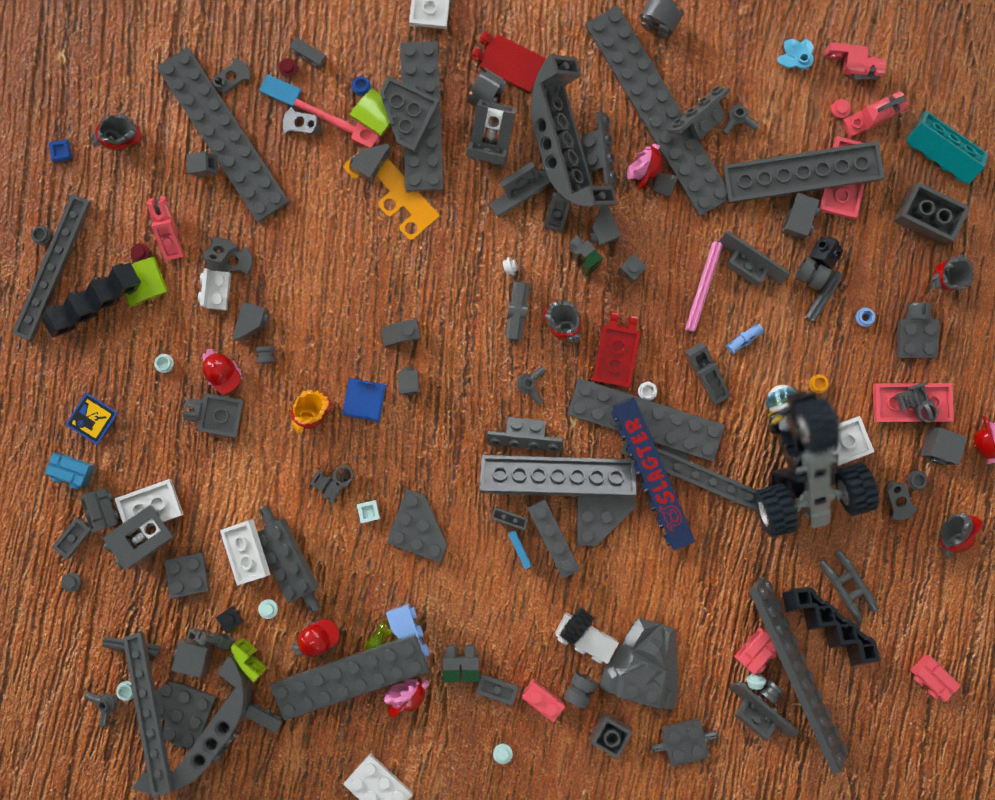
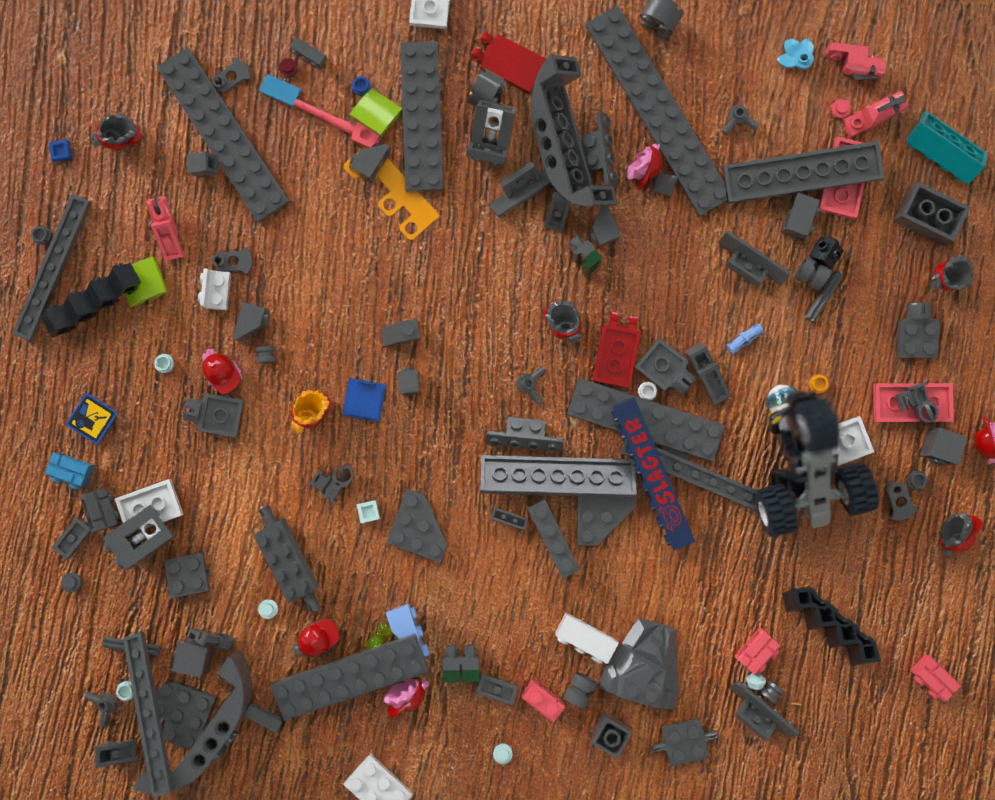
(114, 753): none -> dark grey slope
(139, 252): dark red plate -> none
(215, 259): dark grey piece -> none
(229, 619): black plate -> none
(243, 653): lime slope -> none
(245, 552): white plate -> none
(310, 126): piece -> none
(407, 111): dark grey plate -> none
(510, 266): white plate -> none
(517, 311): dark grey piece -> none
(519, 549): dark azure tile -> none
(576, 626): black tyre -> none
(632, 268): dark grey brick -> none
(666, 368): none -> dark grey plate
(702, 116): dark grey bracket -> none
(703, 287): bright pink axle -> none
(799, 675): dark grey plate -> none
(851, 573): dark grey piece -> none
(870, 317): light blue plate -> none

